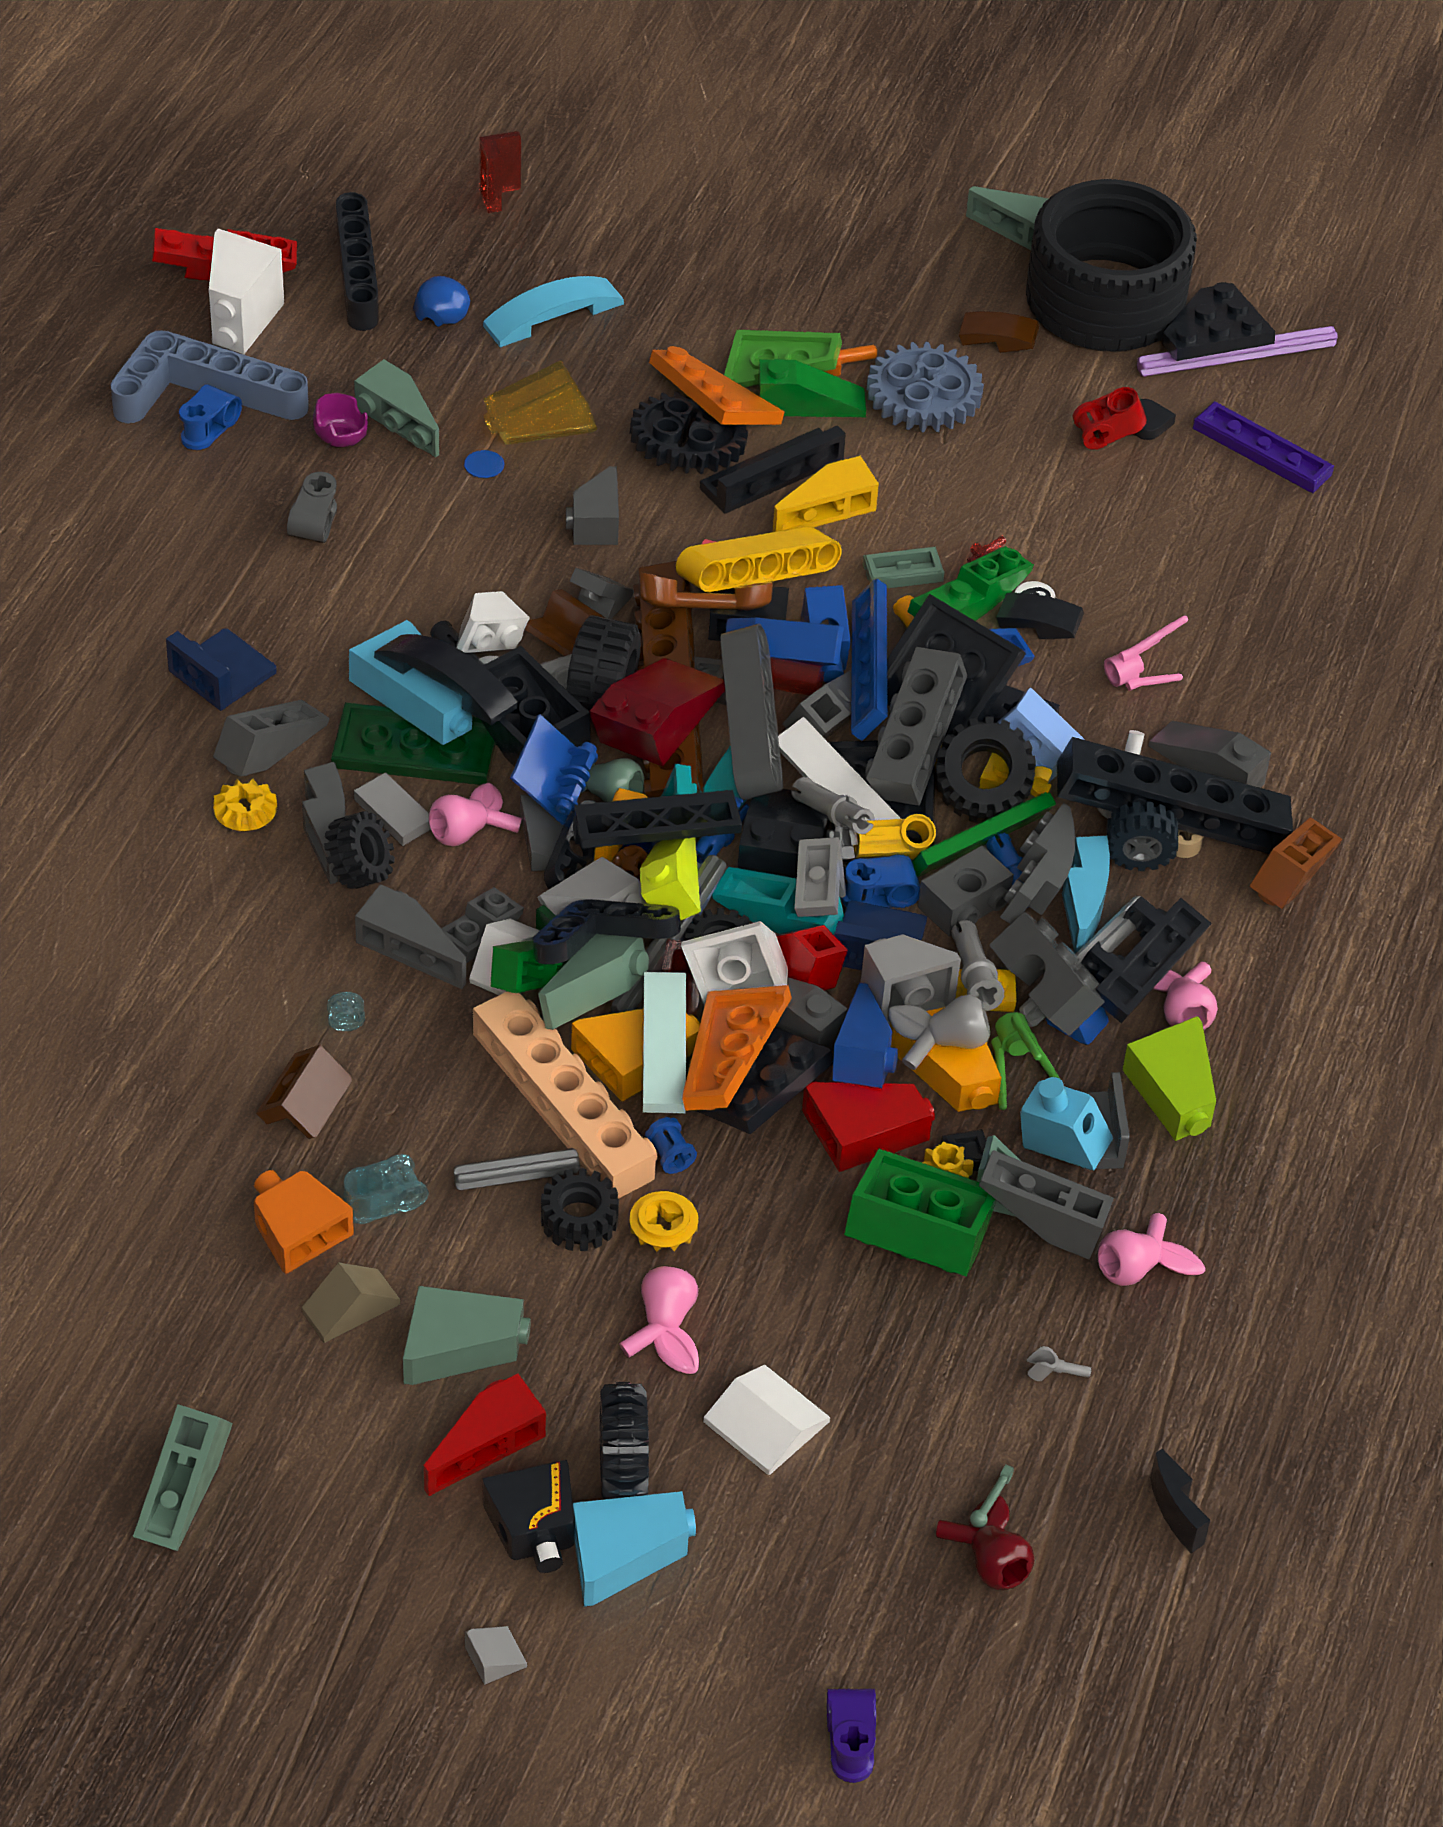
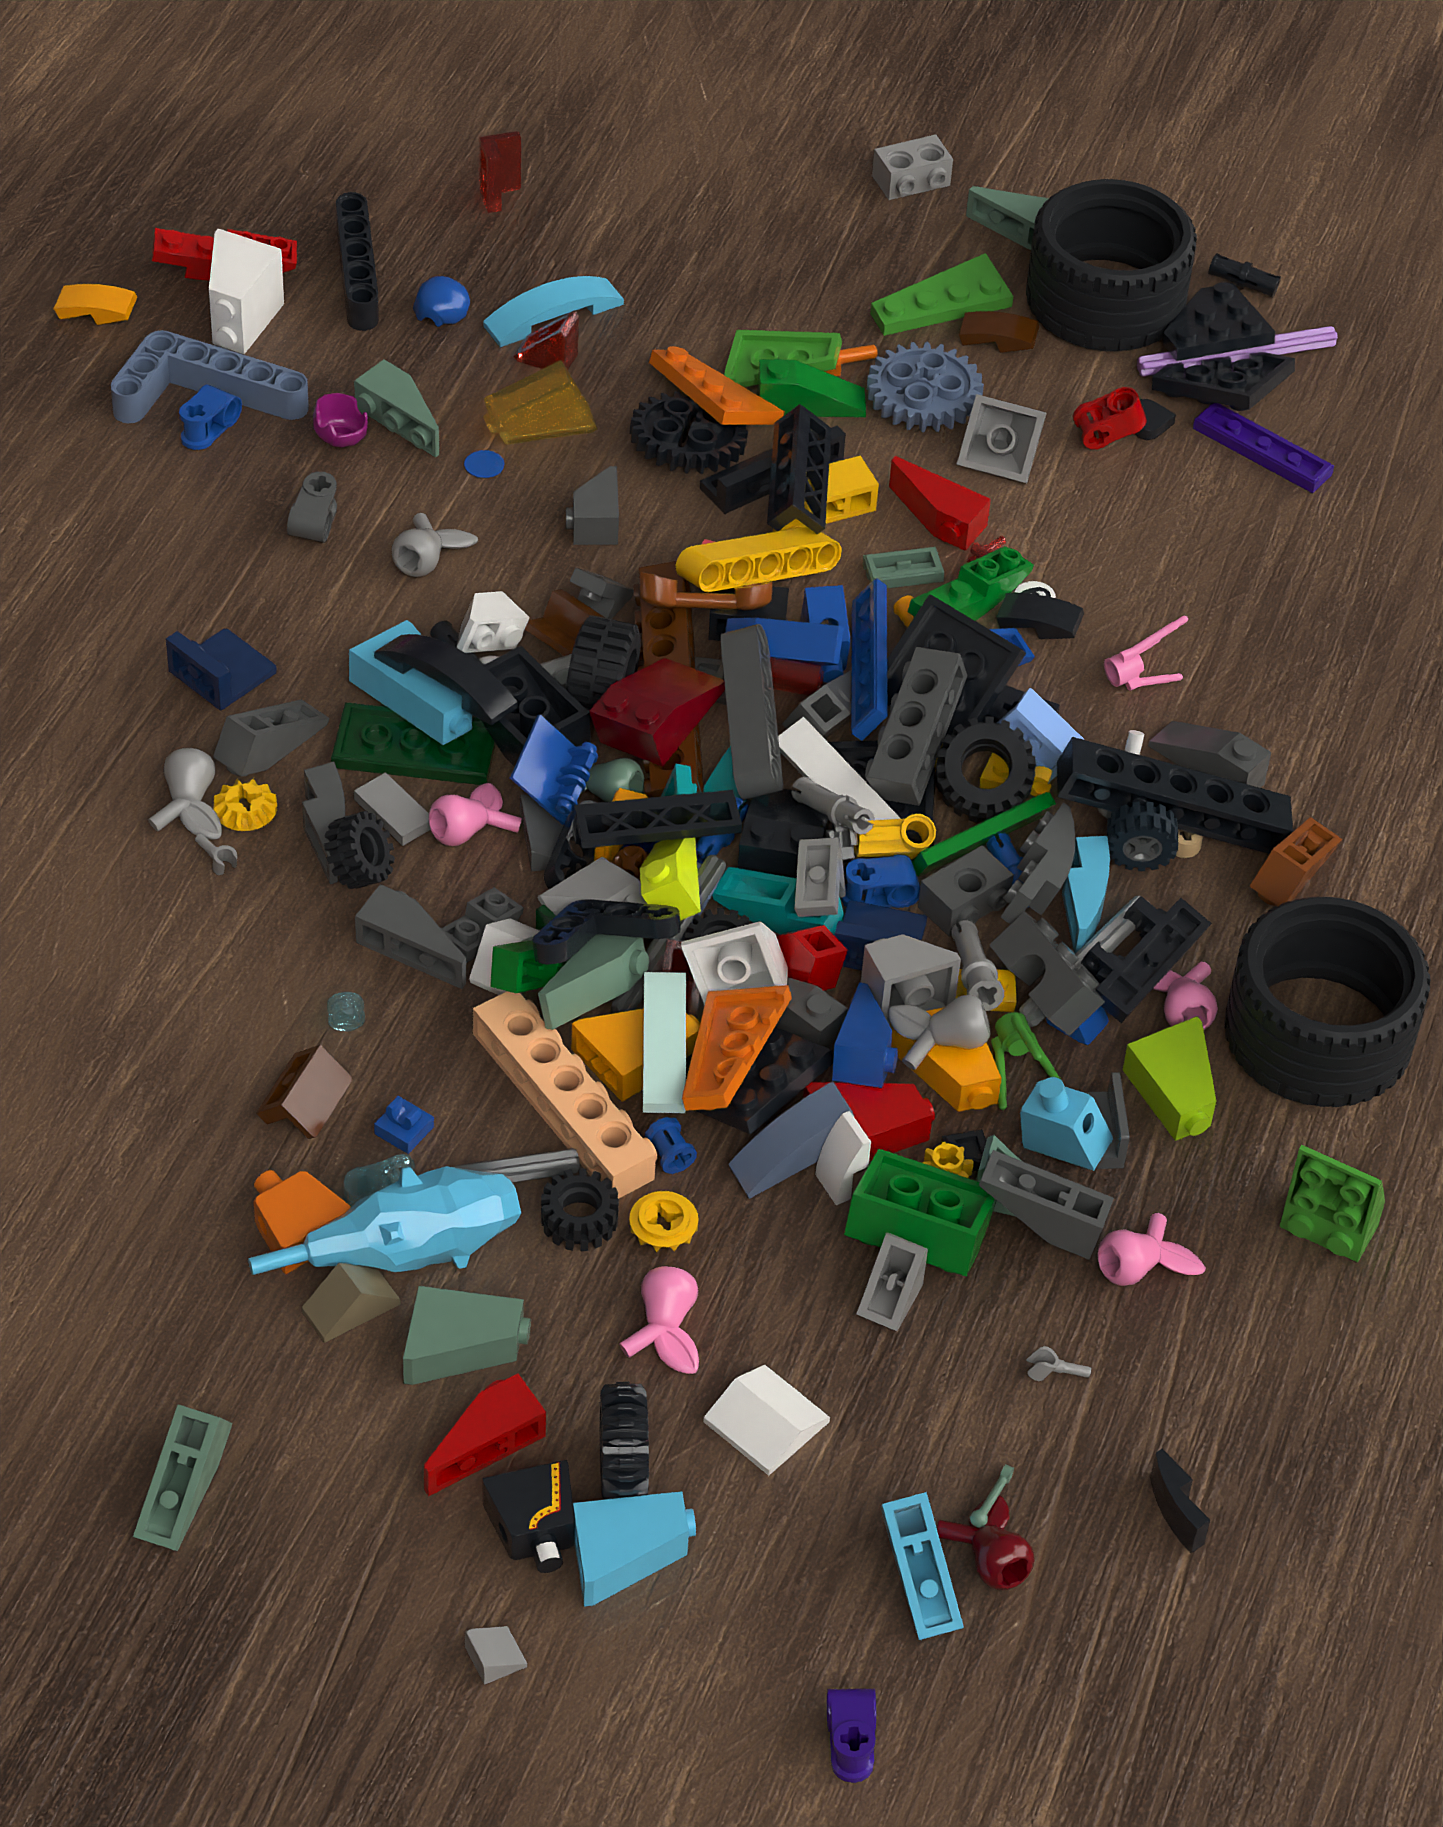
(103, 302): none -> light orange slope
(188, 778): none -> light grey piece
(218, 854): none -> light grey hand
(403, 1124): none -> blue tile
(410, 1224): none -> medium azure piece
(419, 549): none -> light grey piece
(551, 343): none -> clear red slope
(789, 1141): none -> sand blue slope
(791, 465): none -> black fence
(842, 1156): none -> white slope
(894, 1282): none -> light grey slope
(912, 167): none -> light grey brick
(922, 1565): none -> medium azure slope
(939, 504): none -> red slope
(943, 297): none -> bright green wing
(1001, 438): none -> light grey slope
(1226, 382): none -> black plate
(1244, 275): none -> black pin
(1332, 1204): none -> bright green slope
(1339, 944): none -> black tyre

